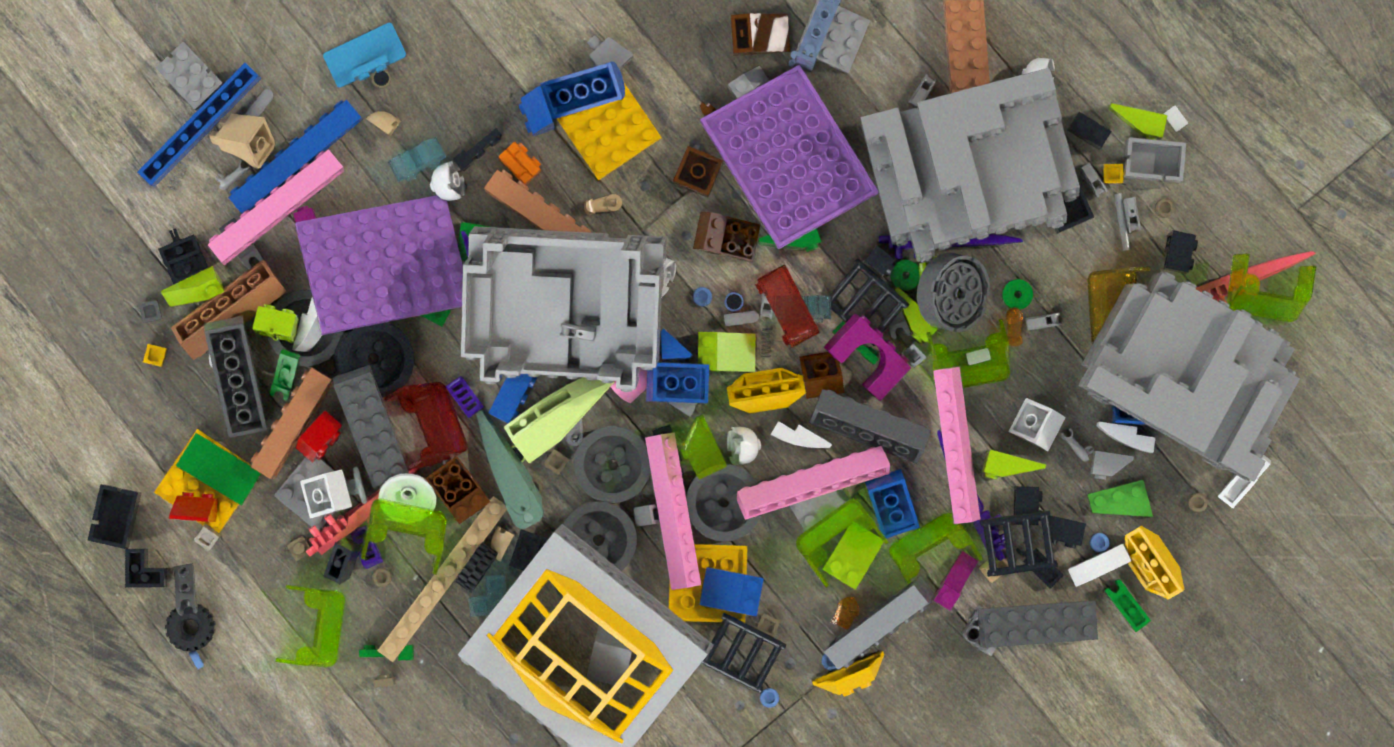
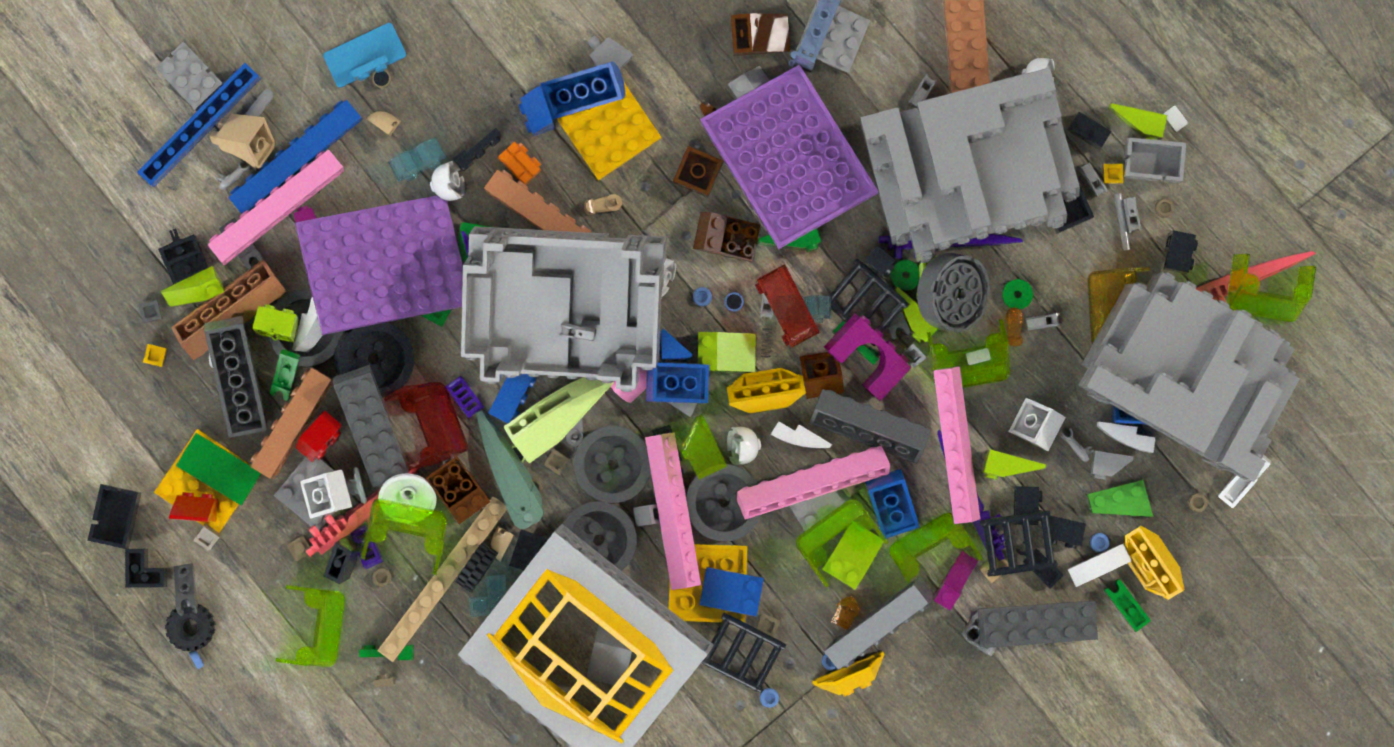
(740, 318): light grey bar -> none

